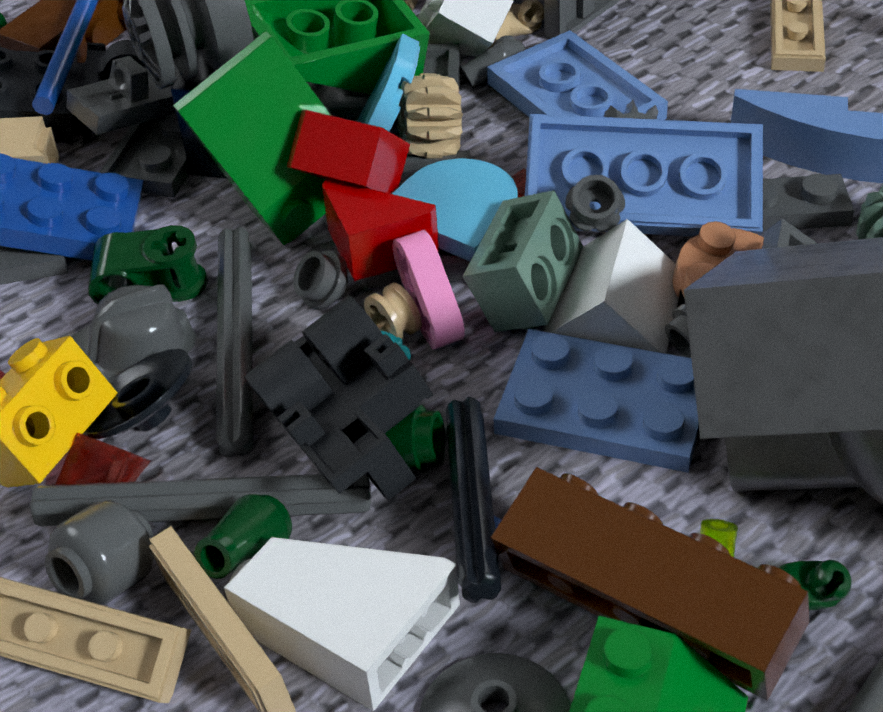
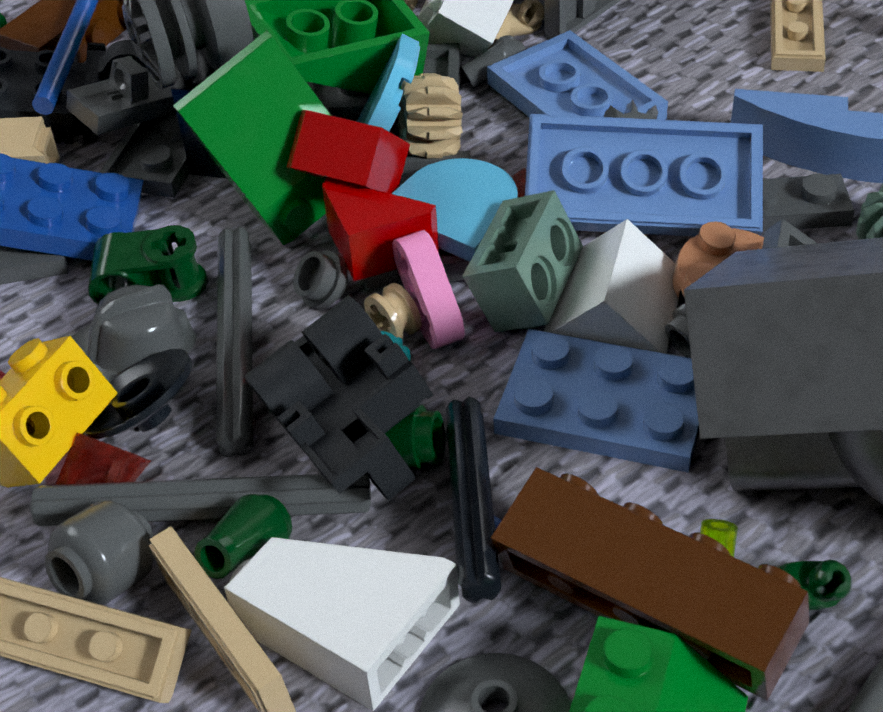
(595, 189): dark grey plate -> none

